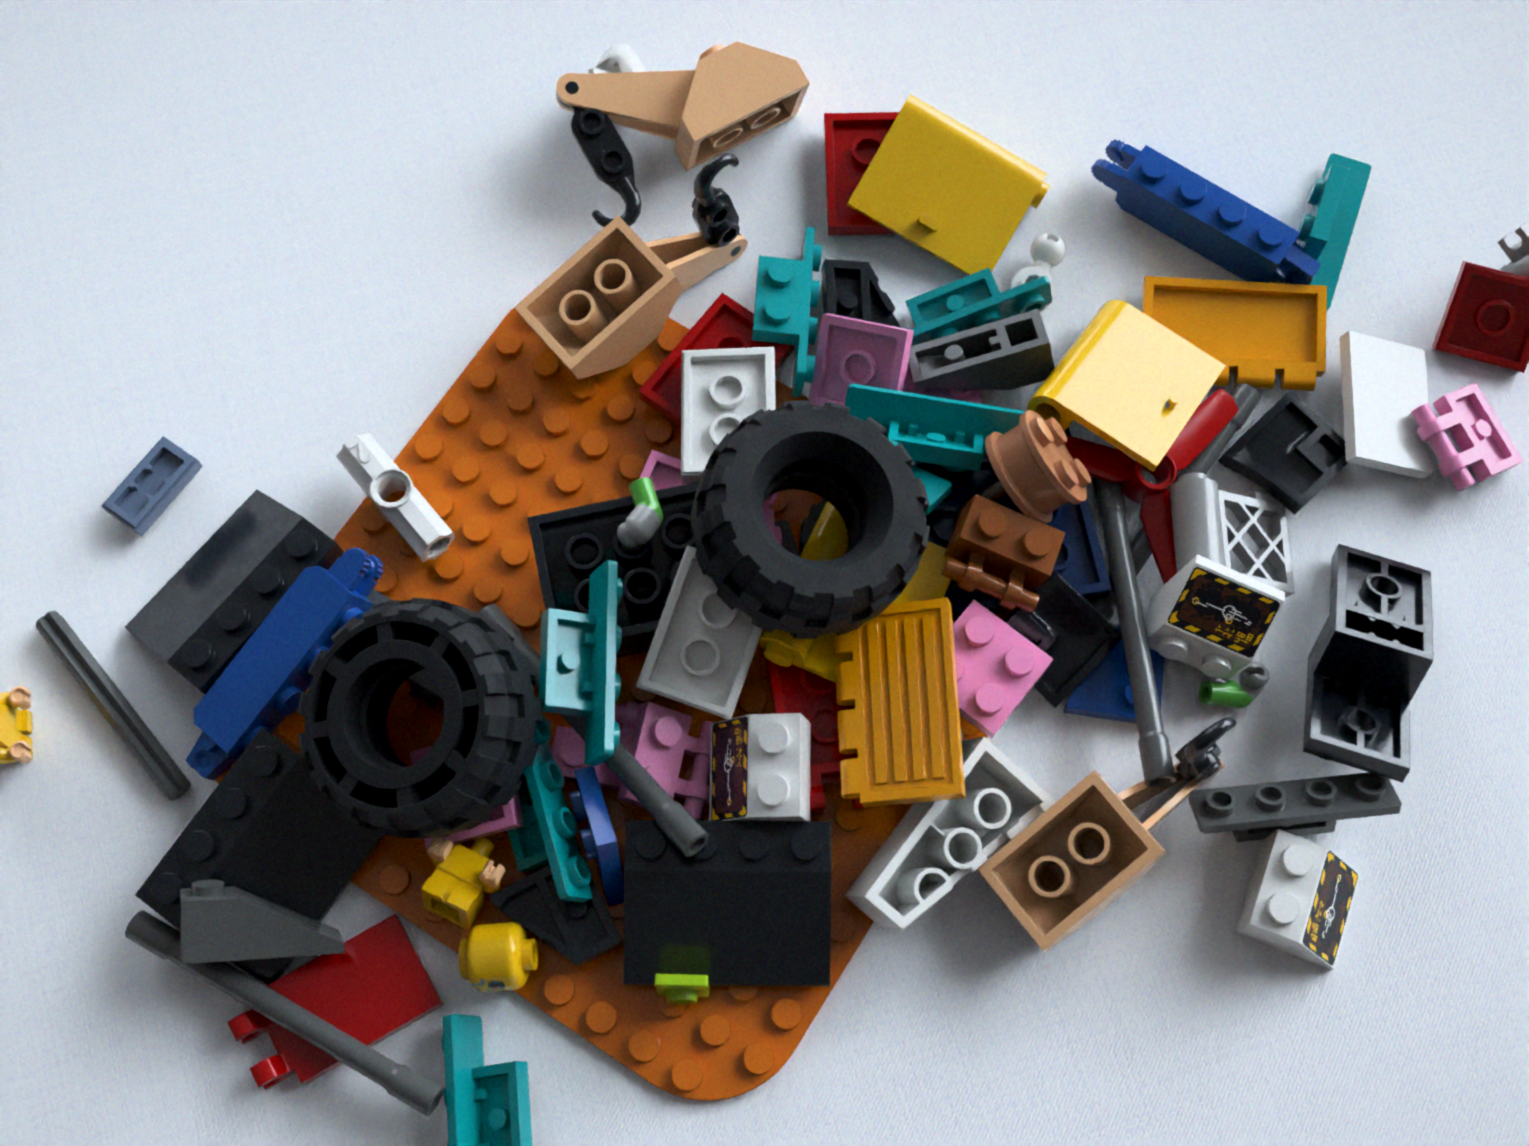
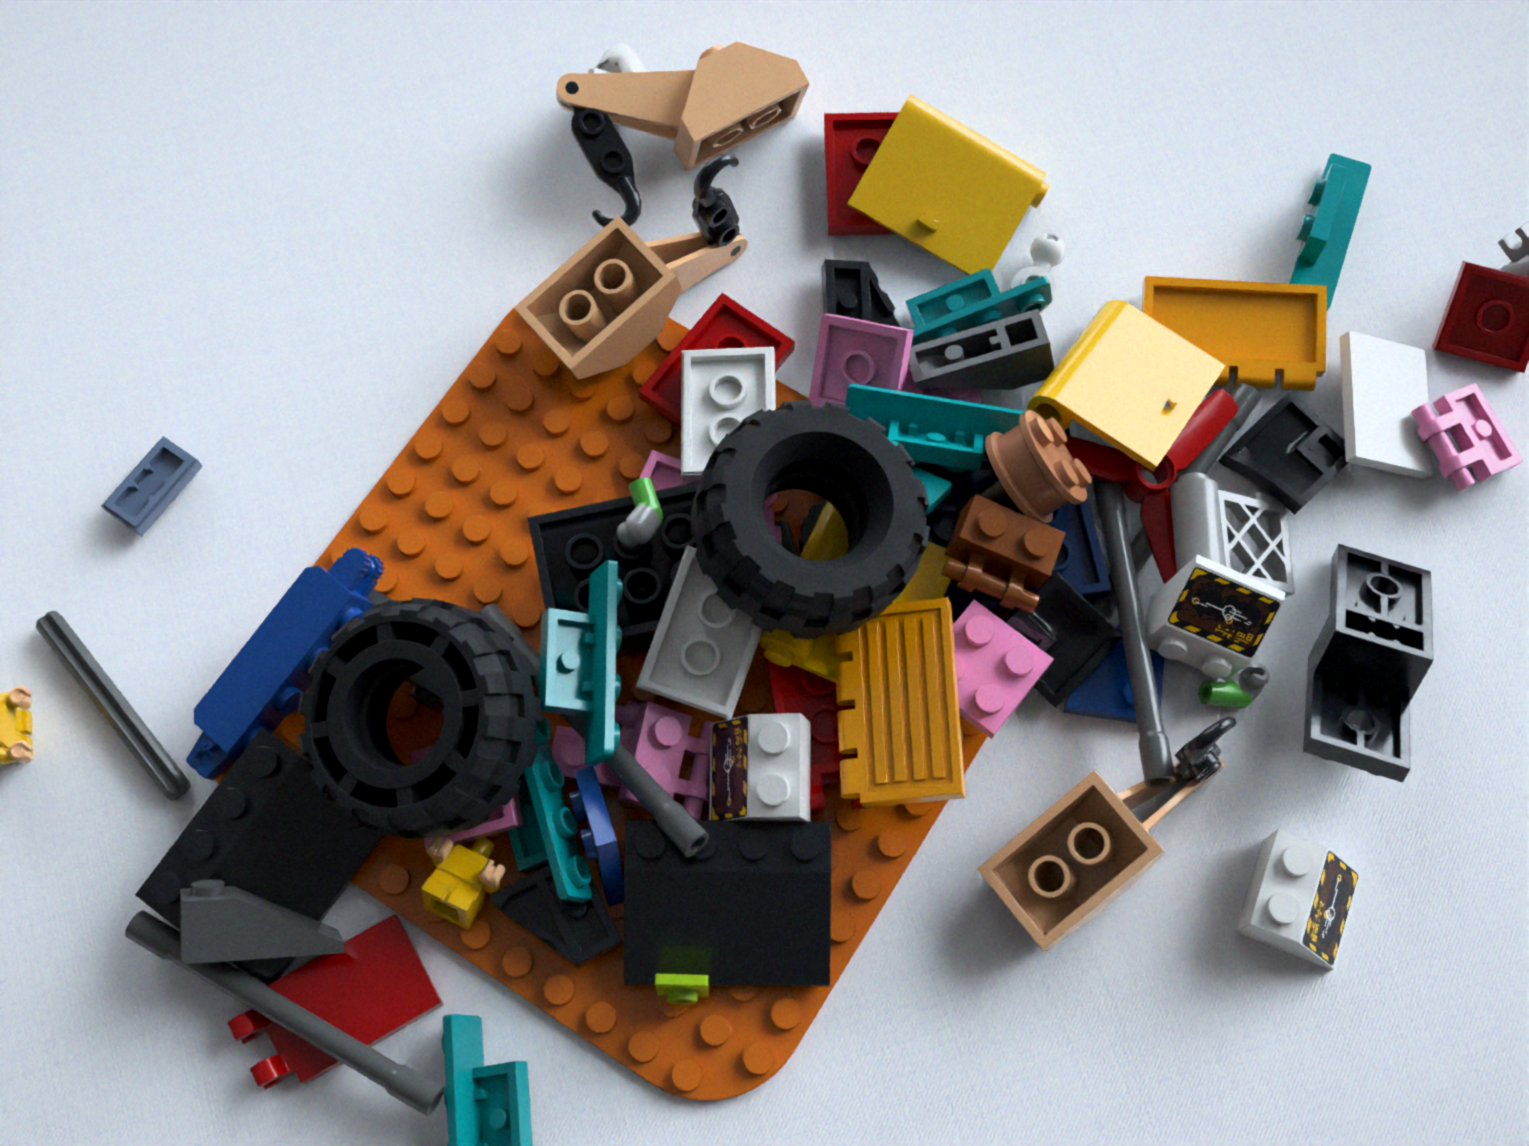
(230, 588): black slope -> none
(409, 516): white piece -> none
(497, 956): yellow head -> none
(784, 303): teal bracket -> none
(948, 837): white wedge -> none
(1204, 216): blue hinge -> none
(1292, 805): dark grey bracket -> none

